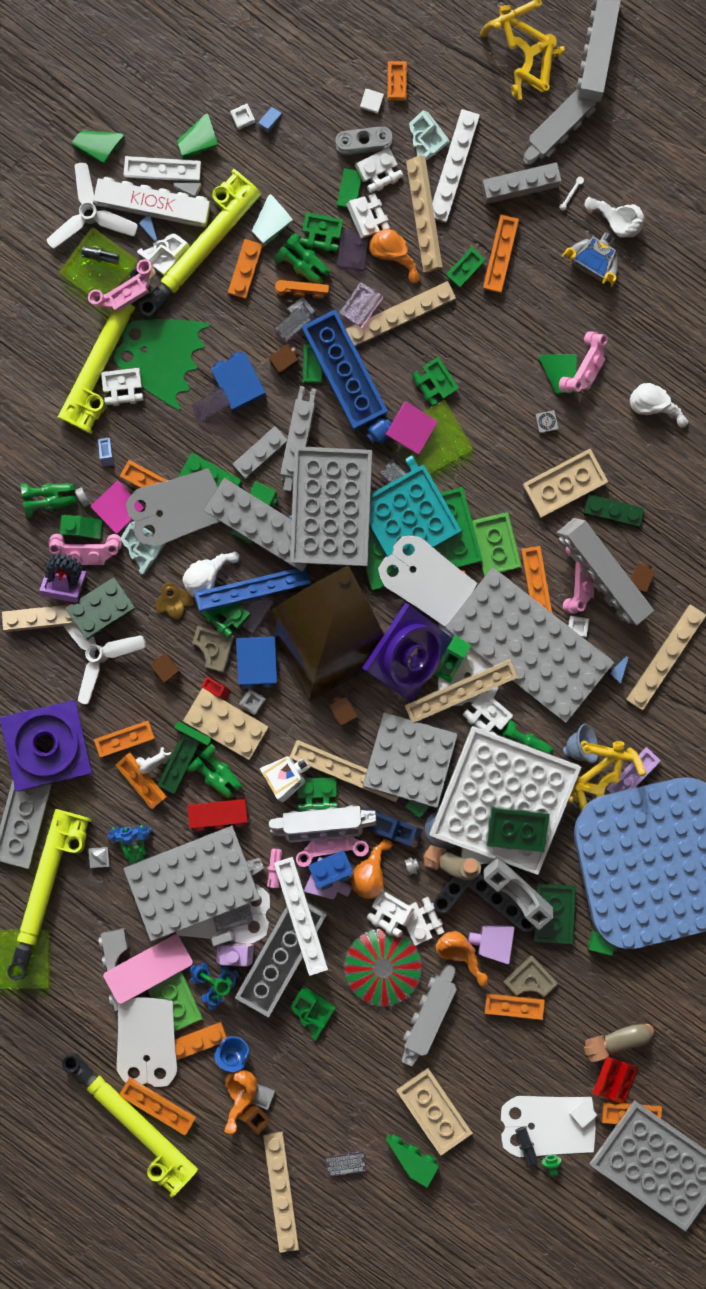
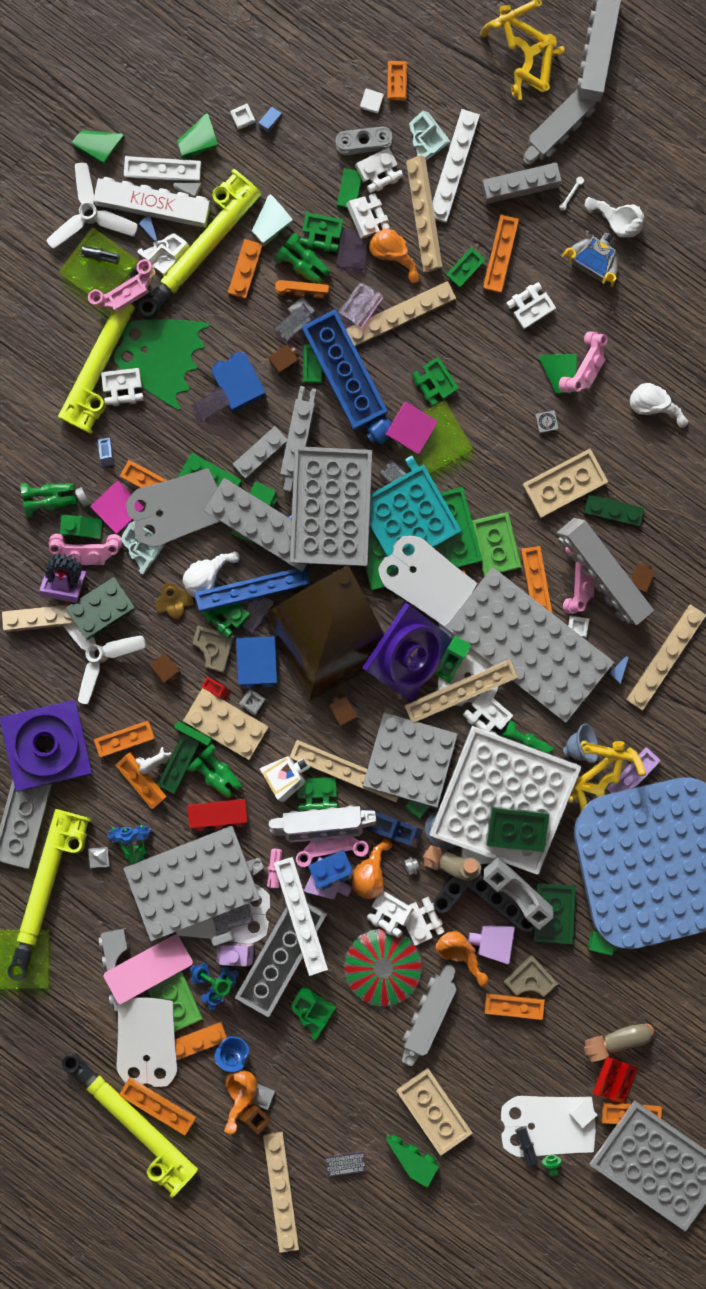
(534, 310): none -> white plate

